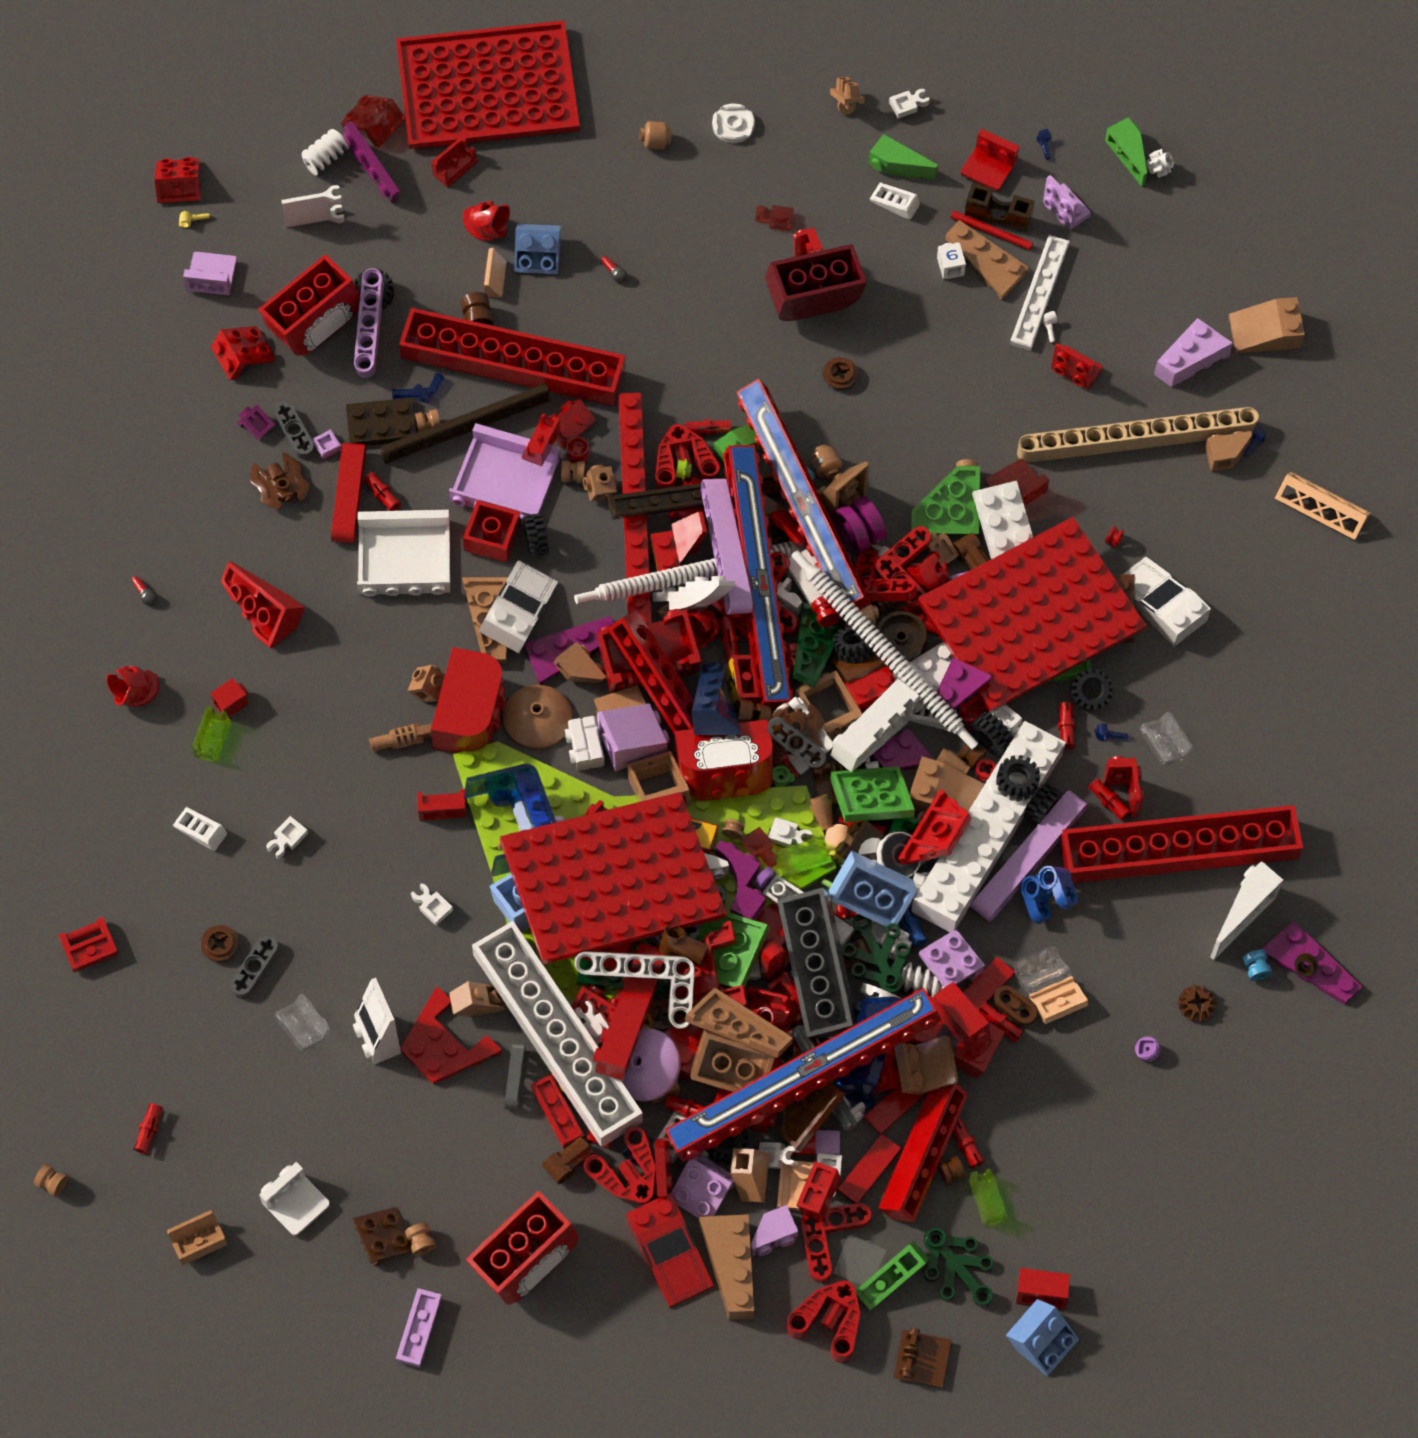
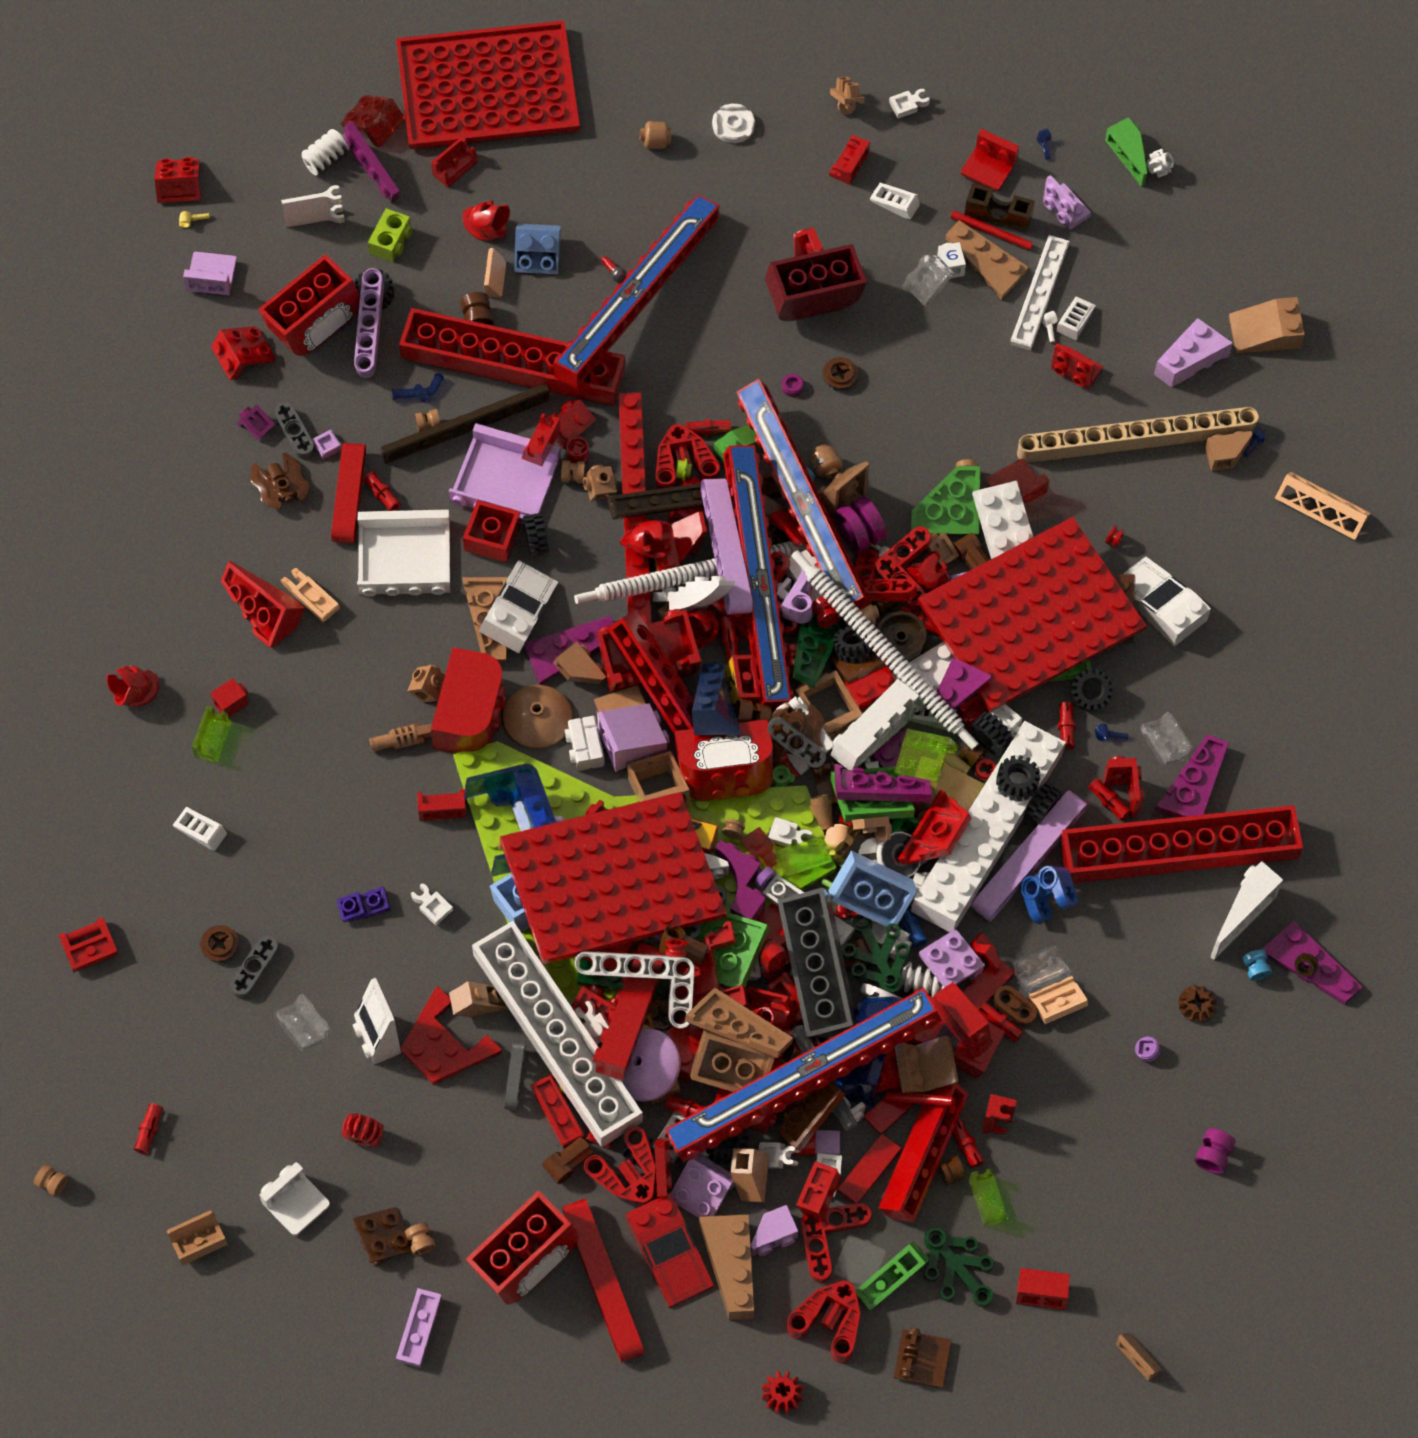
(147, 596): flat silver piece -> none
(289, 835): white plate -> none
(311, 595): none -> light nougat hinge
(362, 1130): none -> red gear
(363, 906): none -> dark purple slope
(380, 421): dark brown plate -> none
(386, 234): none -> lime brick
(604, 1281): none -> red beam
(635, 291): none -> brick
(649, 539): none -> red helmet
(676, 948): none -> red bush
(775, 1398): none -> red gear
(779, 217): clear red plate -> none
(792, 385): none -> magenta tile
(792, 1183): light nougat plate -> none
(798, 598): none -> lavender plate
(850, 160): none -> red hinge
(879, 825): none -> medium nougat bracket
(880, 787): none -> magenta wing
(899, 160): bright green slope -> none
(920, 1098): none -> red bar
(924, 755): none -> clear neon green bracket
(928, 278): none -> clear bracket
(985, 951): none -> red bracket
(998, 1110): none -> red hinge
(1042, 1336): medium blue slope -> none
(1069, 330): none -> white slope
(1138, 1356): none -> medium nougat slope
(1196, 780): none -> magenta wing
(1214, 1152): none -> magenta wheel

